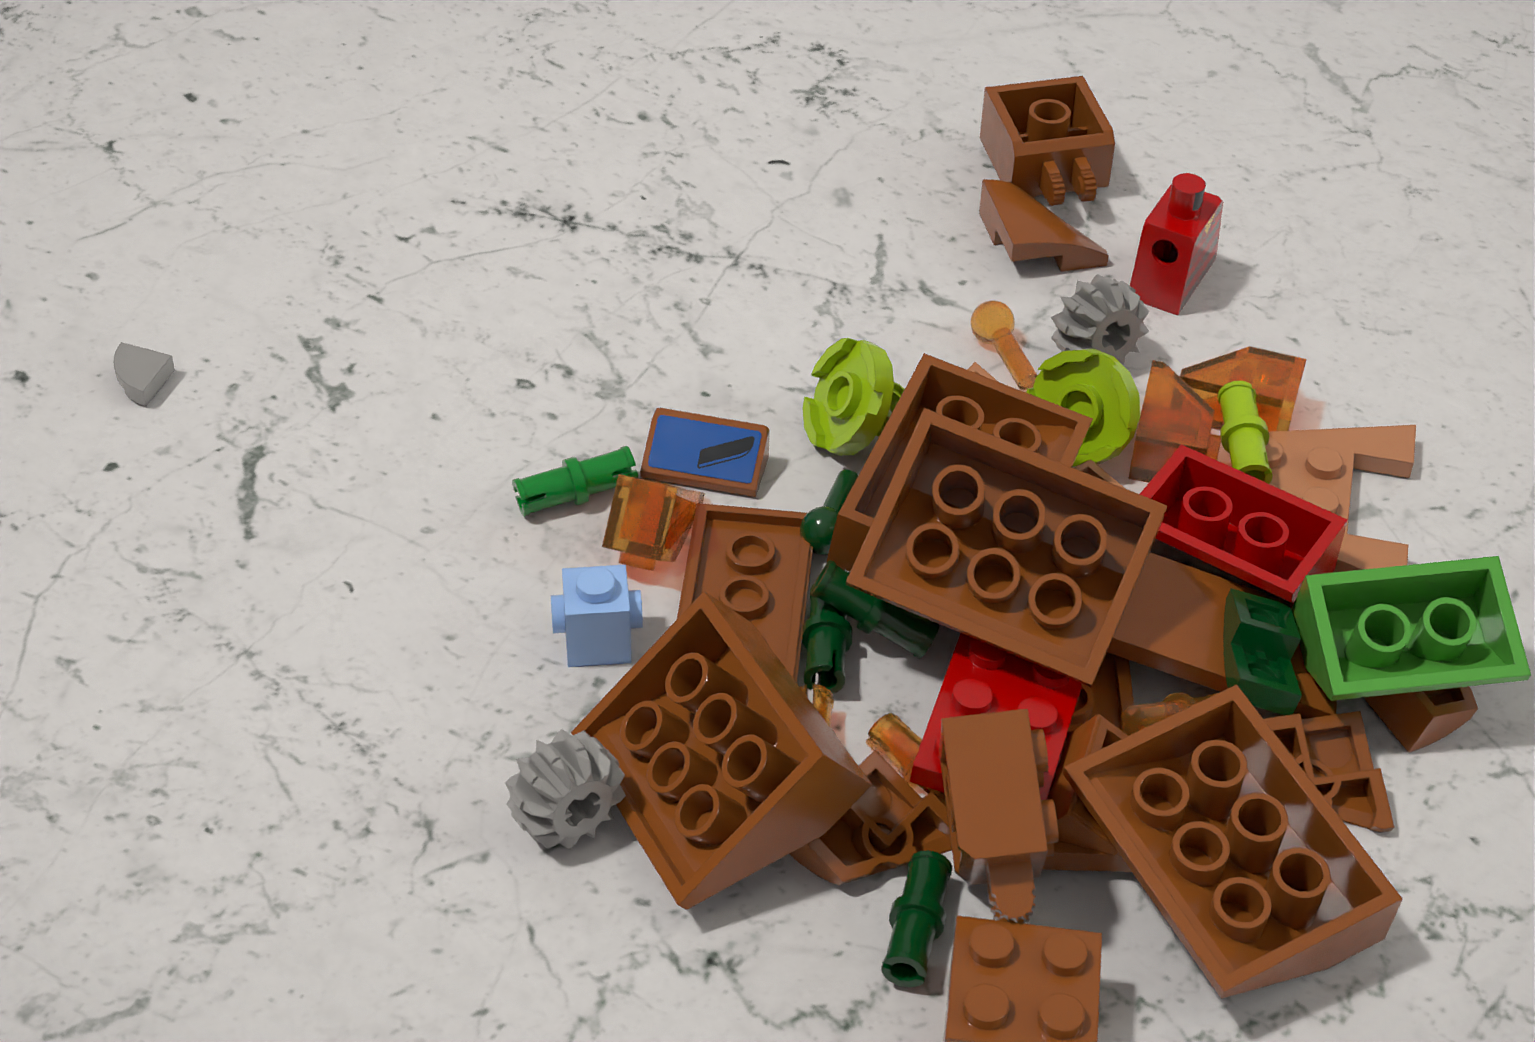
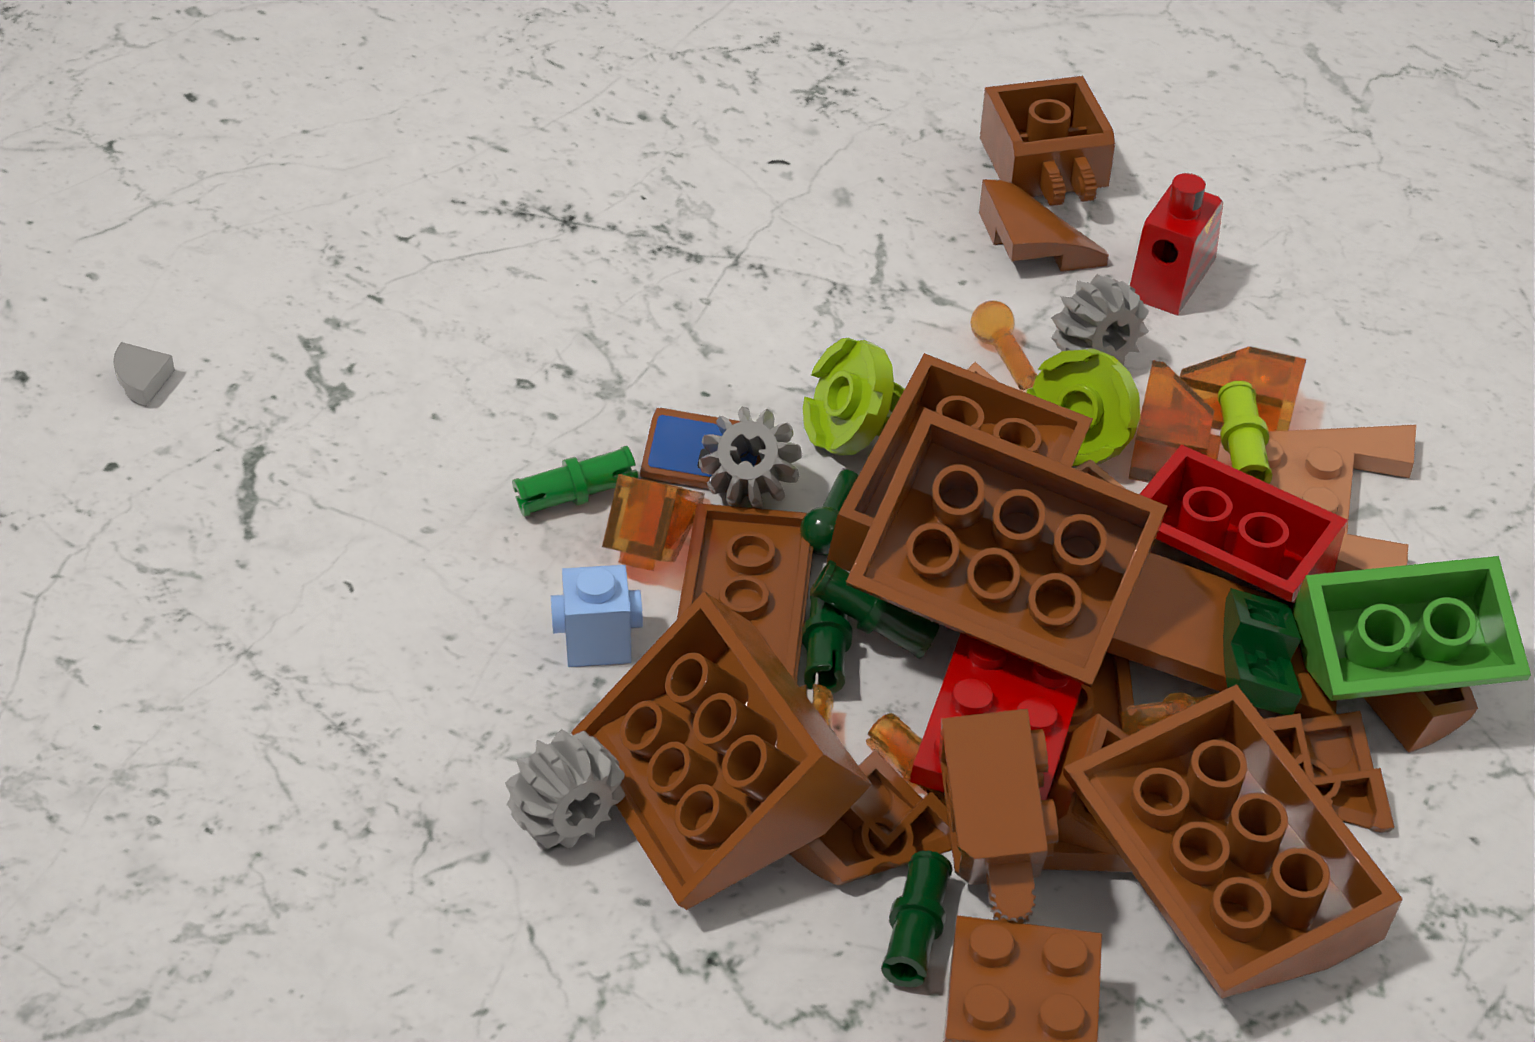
(759, 439): none -> light grey gear

